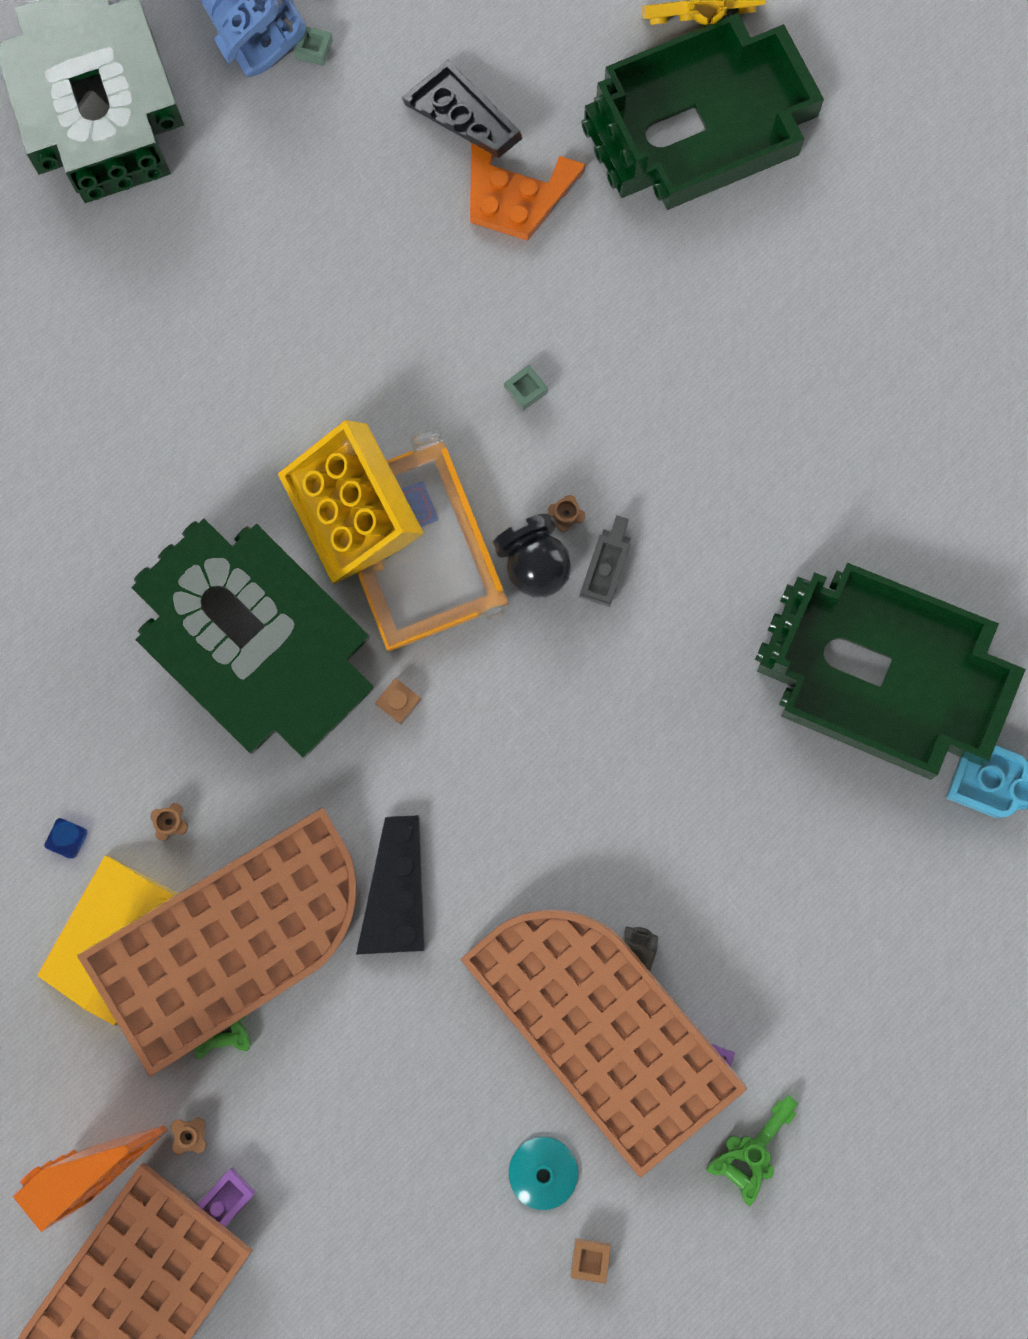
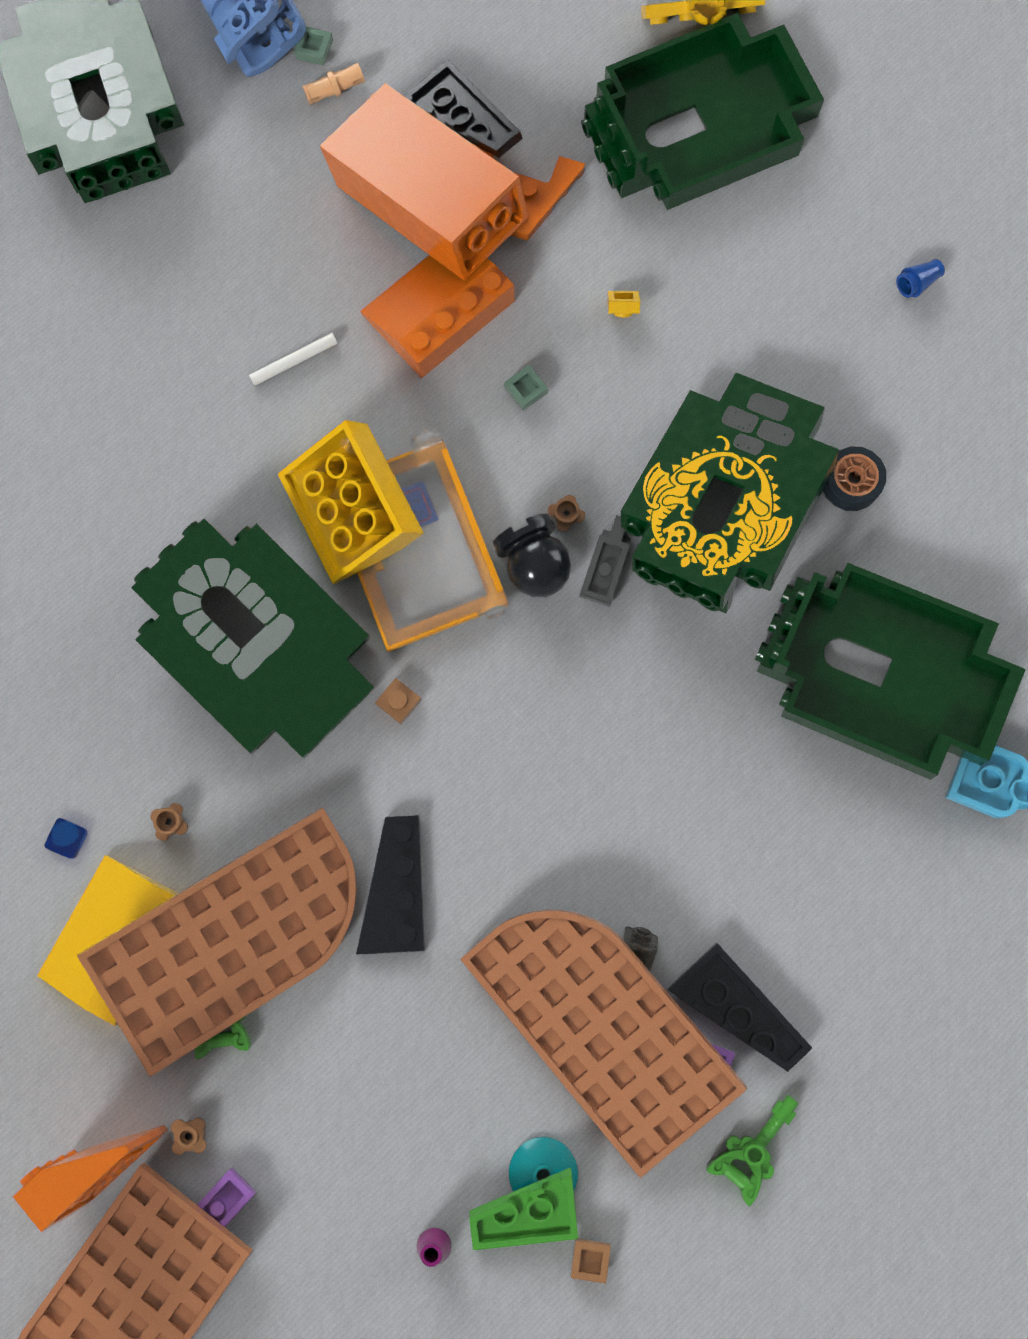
(293, 359): none -> white bar
(333, 83): none -> light nougat pin
(425, 181): none -> orange container
(436, 311): none -> orange slope
(436, 1239): none -> magenta cone
(528, 1215): none -> bright green wing
(623, 303): none -> yellow plate
(735, 1003): none -> black wing
(748, 439): none -> dark green panel
(862, 465): none -> wheel
(918, 278): none -> blue cone

